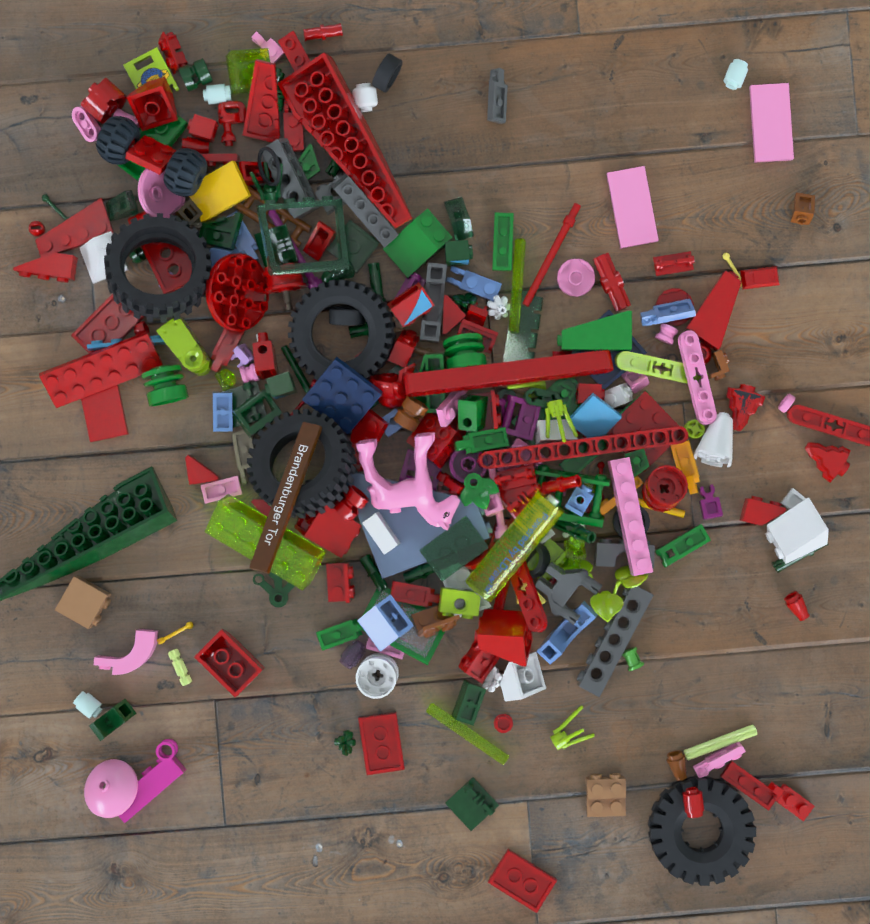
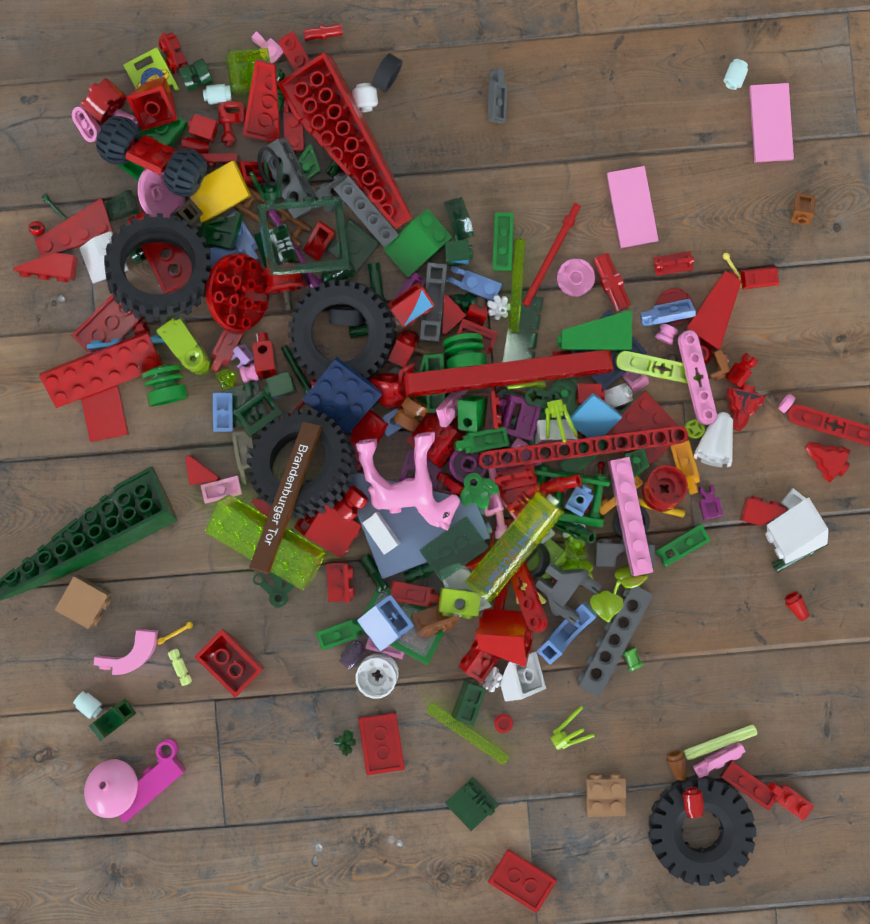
(740, 372): none -> red plate

